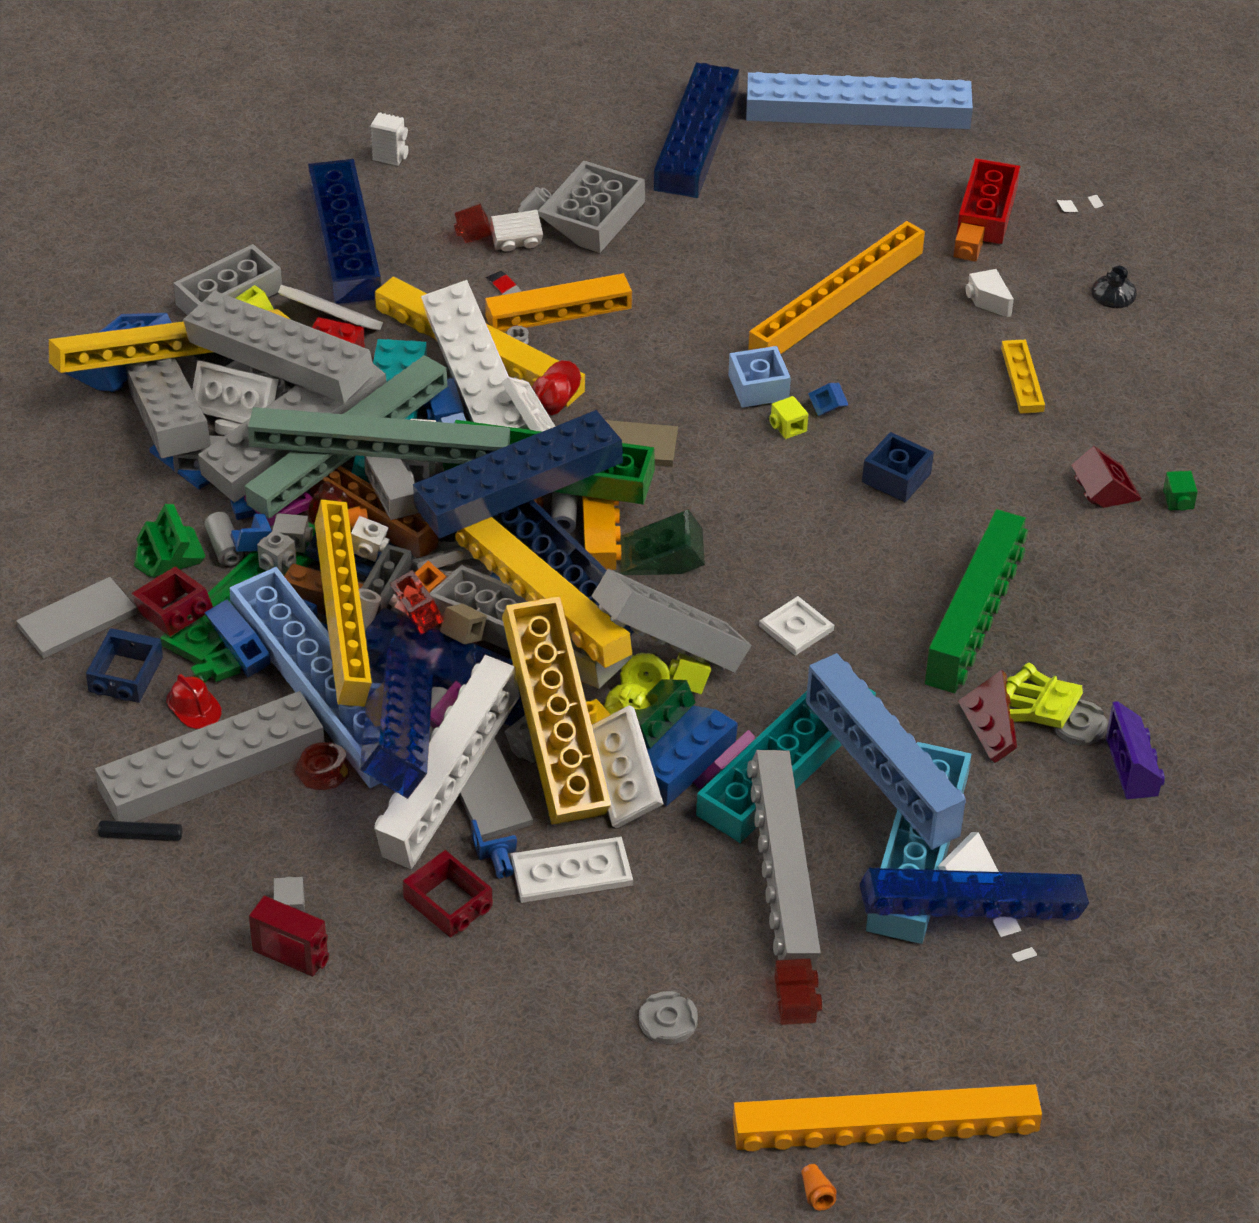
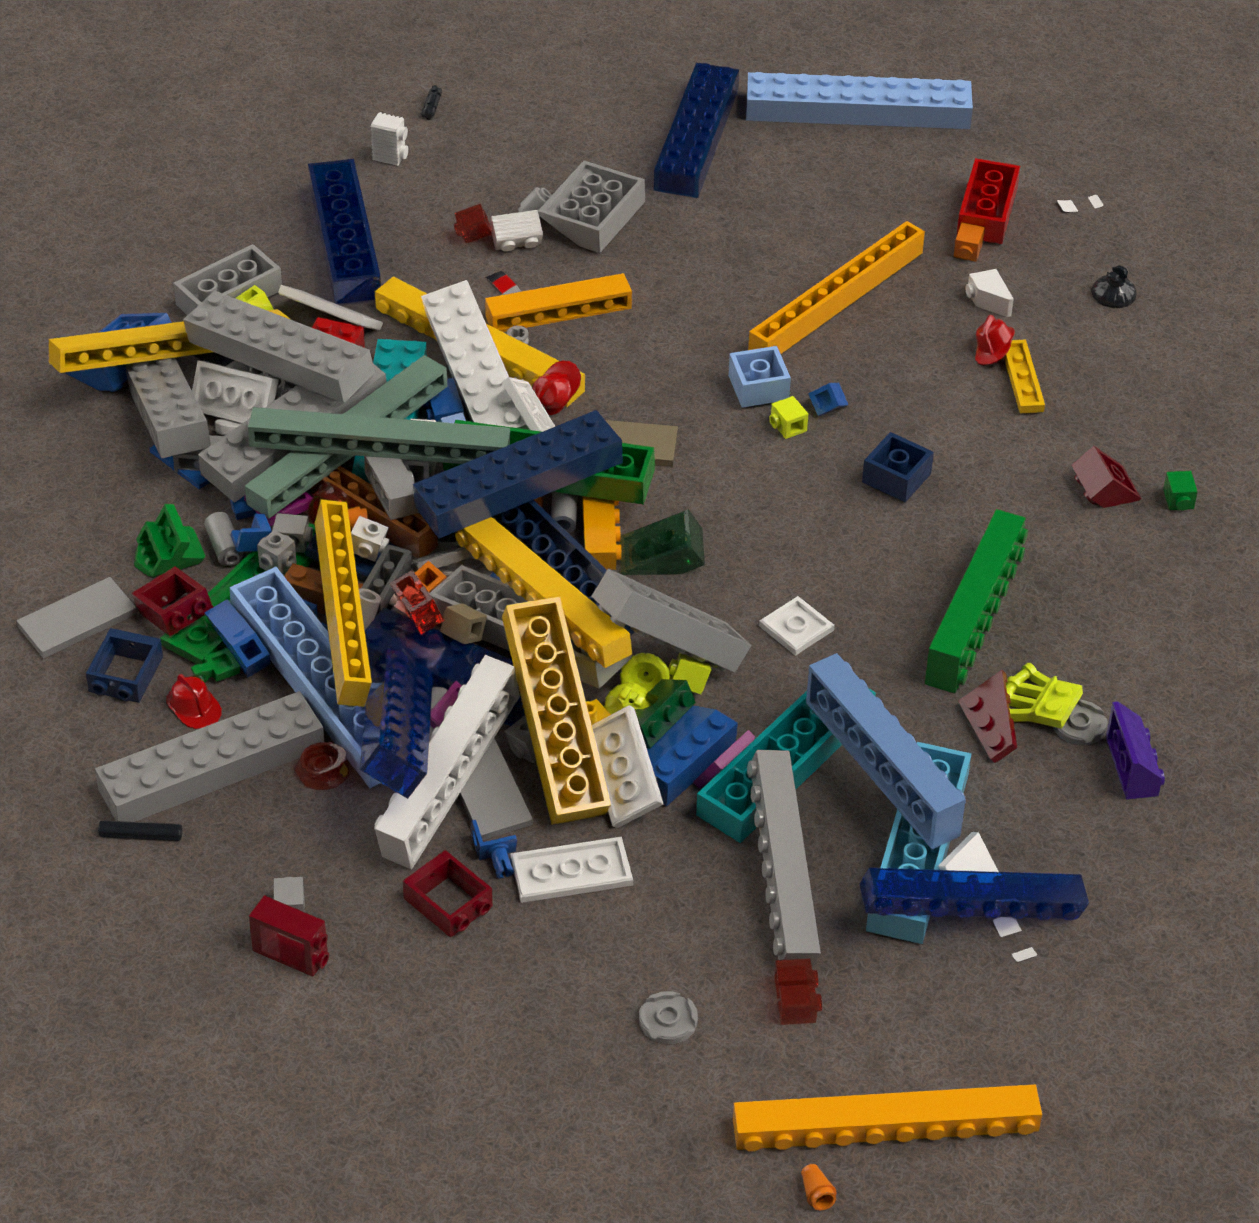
(431, 102): none -> black axle
(993, 340): none -> red piece

